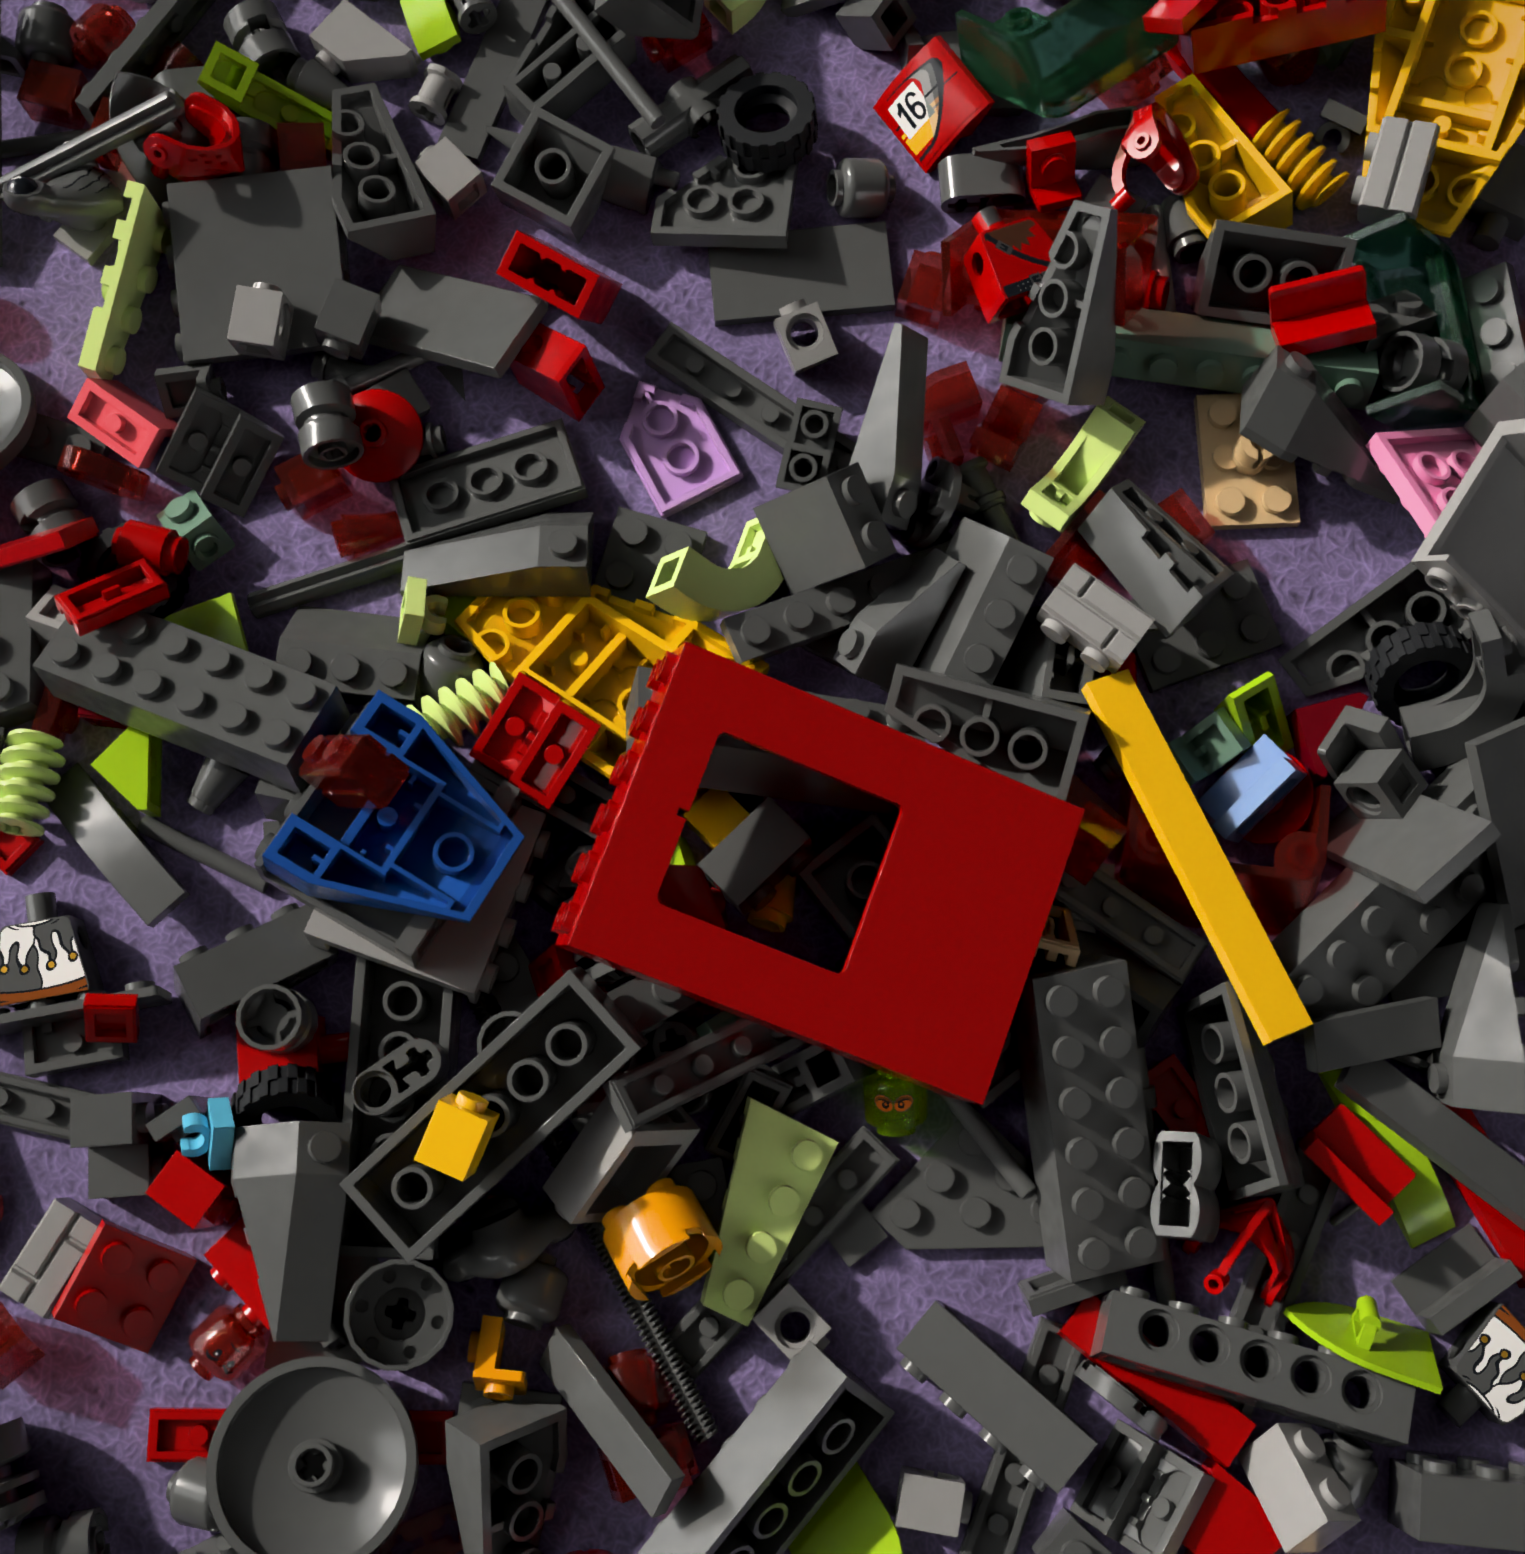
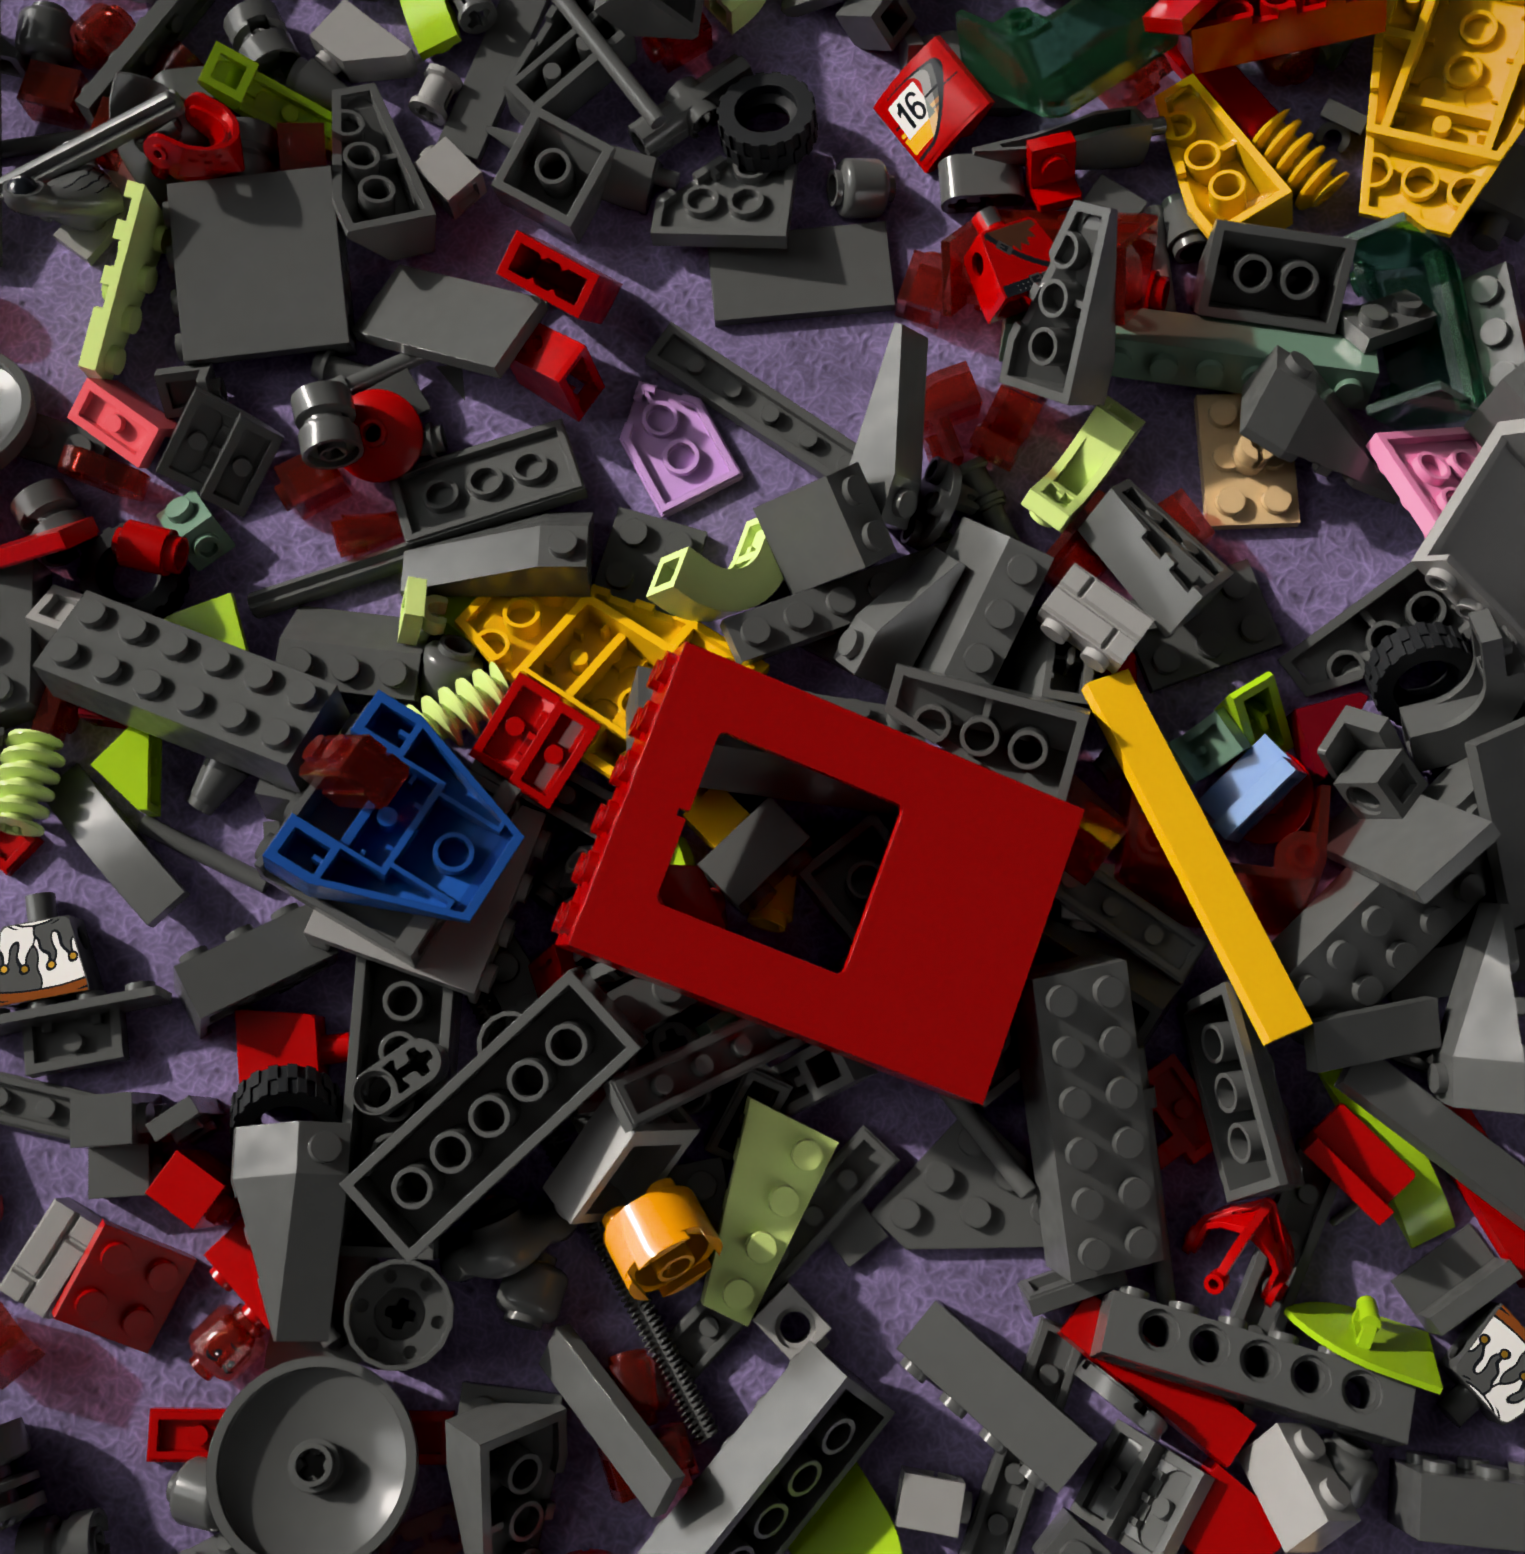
(111, 1018): red tile -> none
(112, 596): red tile -> none
(215, 1134): medium azure tile -> none
(260, 321): light grey brick -> none
(276, 1019): dark grey wheel -> none
(347, 320): dark grey brick -> none
(457, 1135): yellow brick -> none
(486, 1352): light orange bracket -> none
(807, 357): light grey brick -> none
(809, 444): dark grey slope -> none
(893, 1104): clear neon green head -> none
(1067, 942): tan tile -> none
(1161, 145): red helmet -> none
(1187, 1175): dark grey brick -> none
(1322, 311): red panel -> none
(1397, 169): light grey brick -> none
(1417, 359): dark grey wheel -> none

